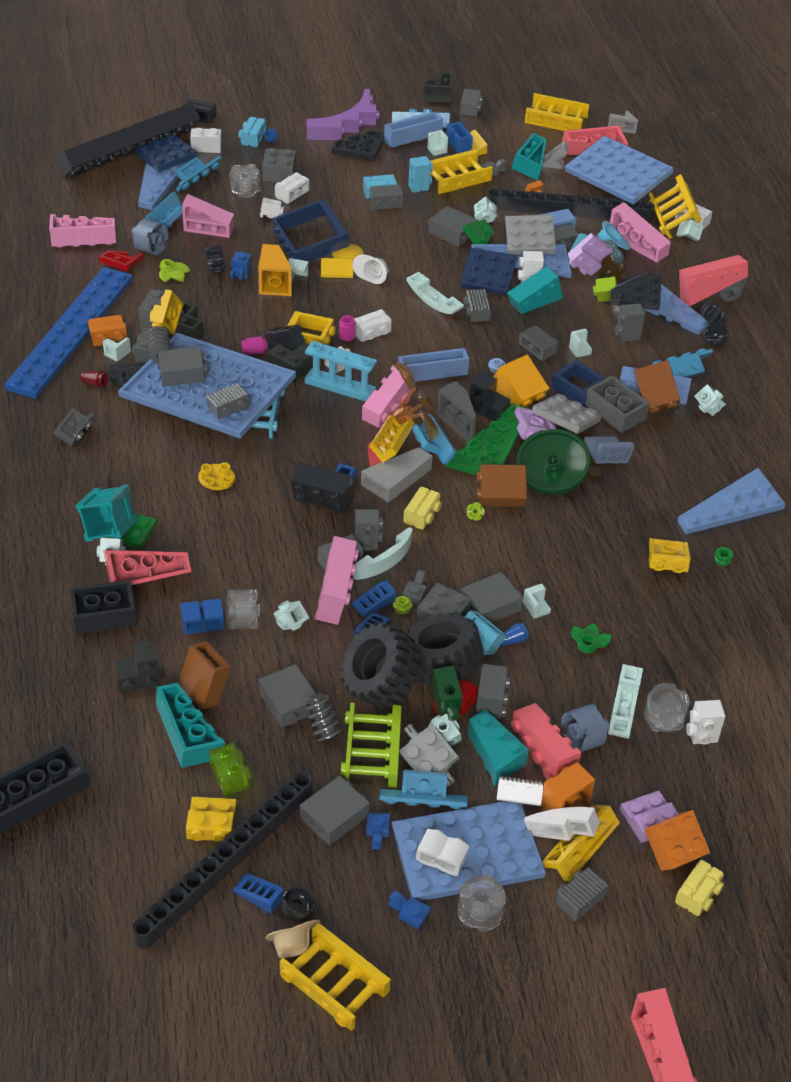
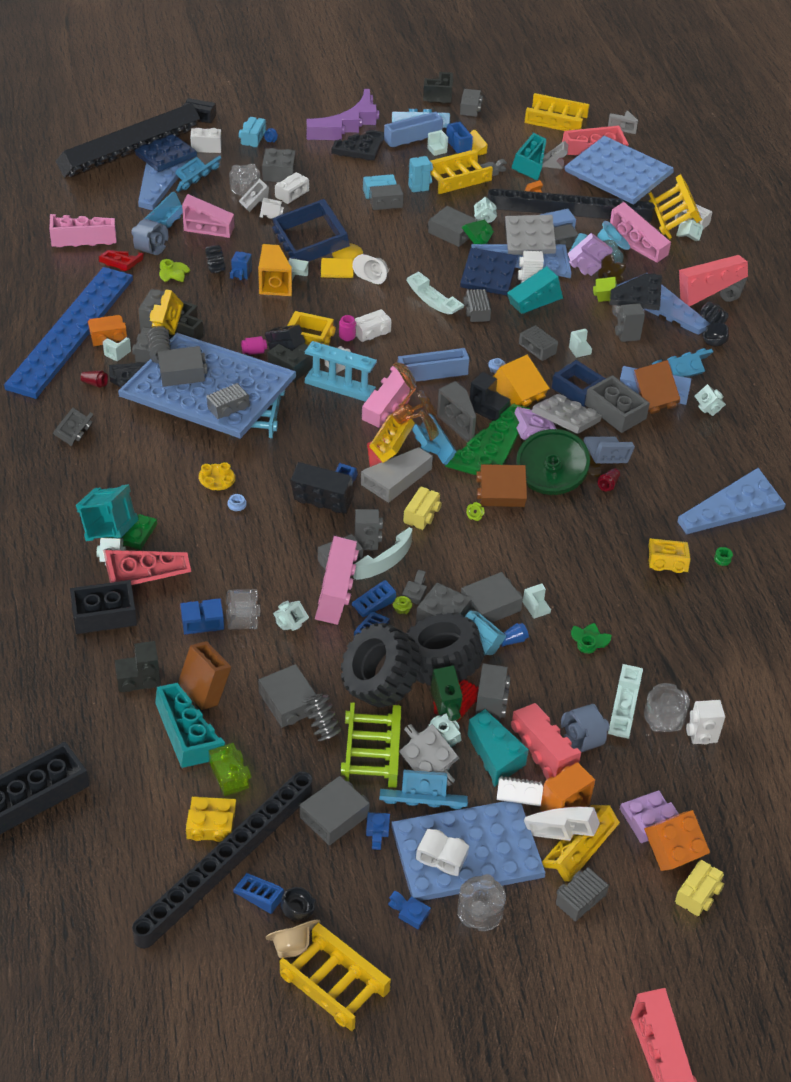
(236, 502): none -> light blue plate
(254, 195): none -> light grey slope
(608, 480): none -> dark red cone

